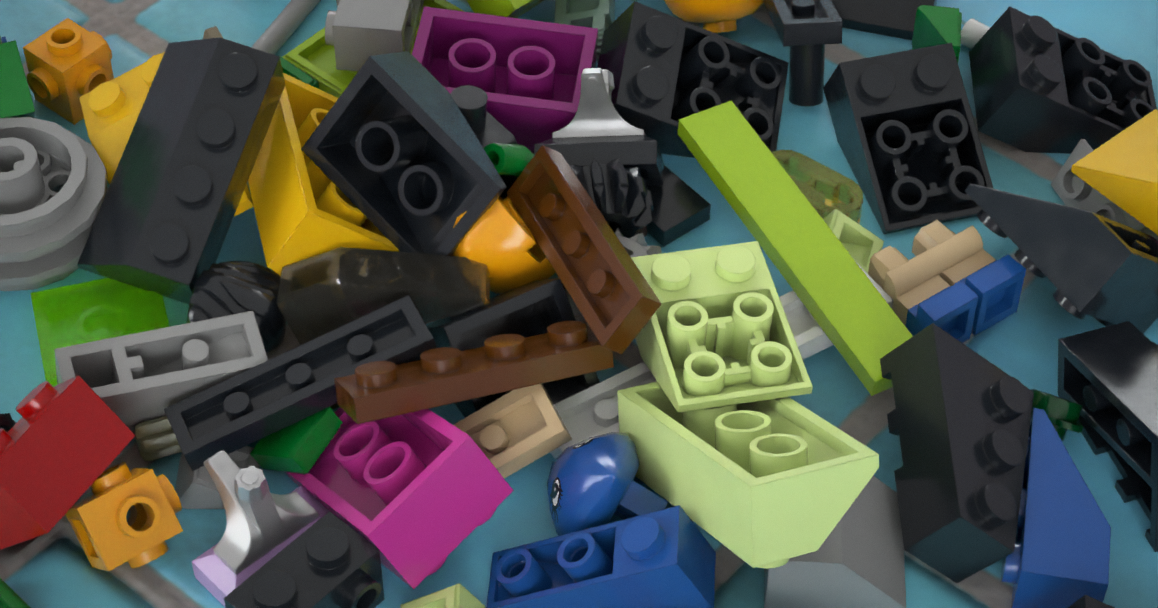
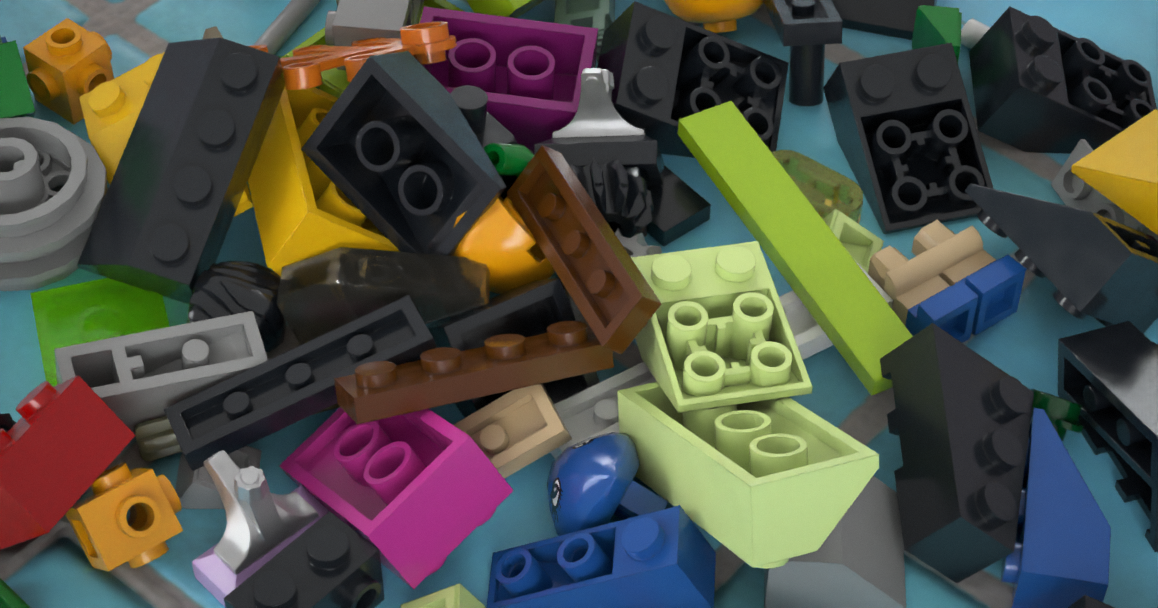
(297, 445): green tile -> none
(423, 40): none -> orange plant

